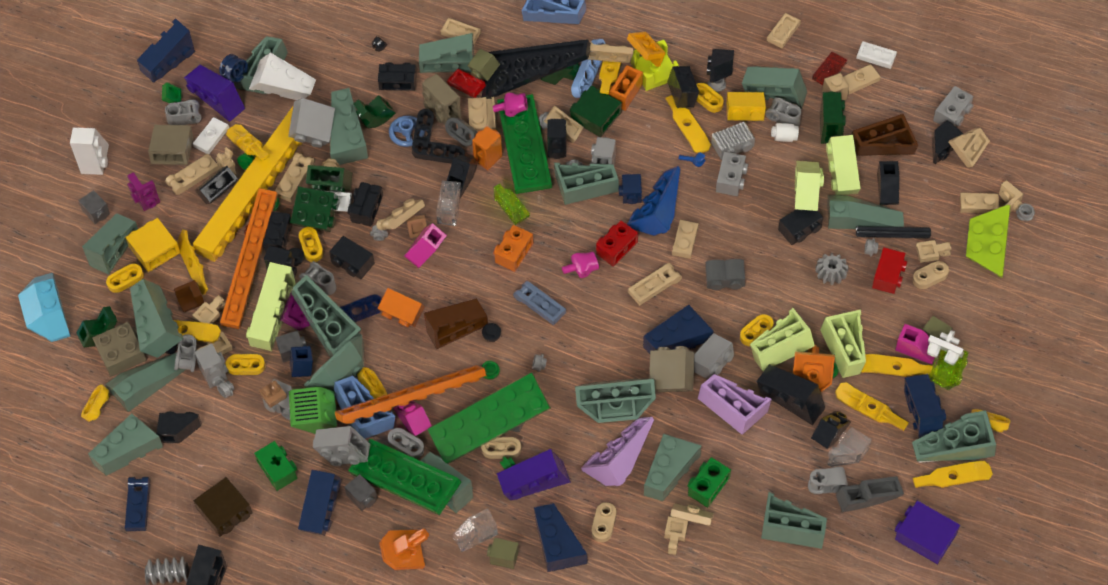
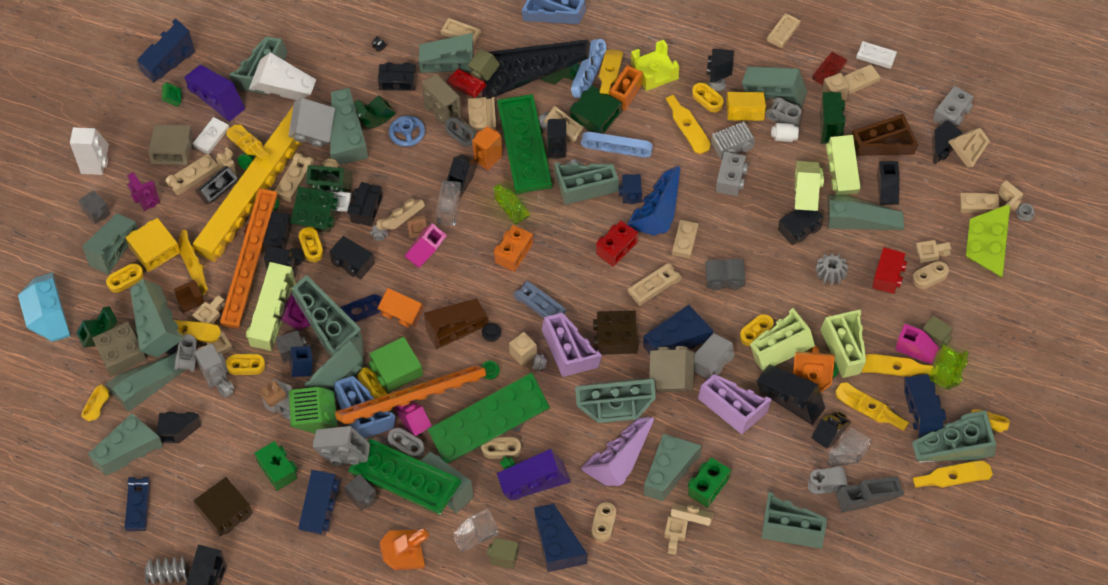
(183, 113): light grey piece -> none
(233, 68): dark blue wheel -> none
(320, 277): light grey piece -> none
(395, 364): none -> bright green brick
(425, 142): black beam -> none
(512, 104): dark pink piece -> none
(522, 349): none -> tan brick
(568, 347): none -> lavender wedge
(582, 263): dark pink piece -> none
(604, 151): light grey brick -> none
(610, 53): tan plate -> none
(615, 332): none -> dark brown brick
(616, 144): none -> light blue beam
(647, 47): light orange bracket -> none
(683, 86): black brick -> none
(698, 160): blue hand -> none
(871, 247): light grey plate -> none
(893, 232): black axle -> none
(926, 531): dark purple brick -> none
(937, 344): white hips -> none

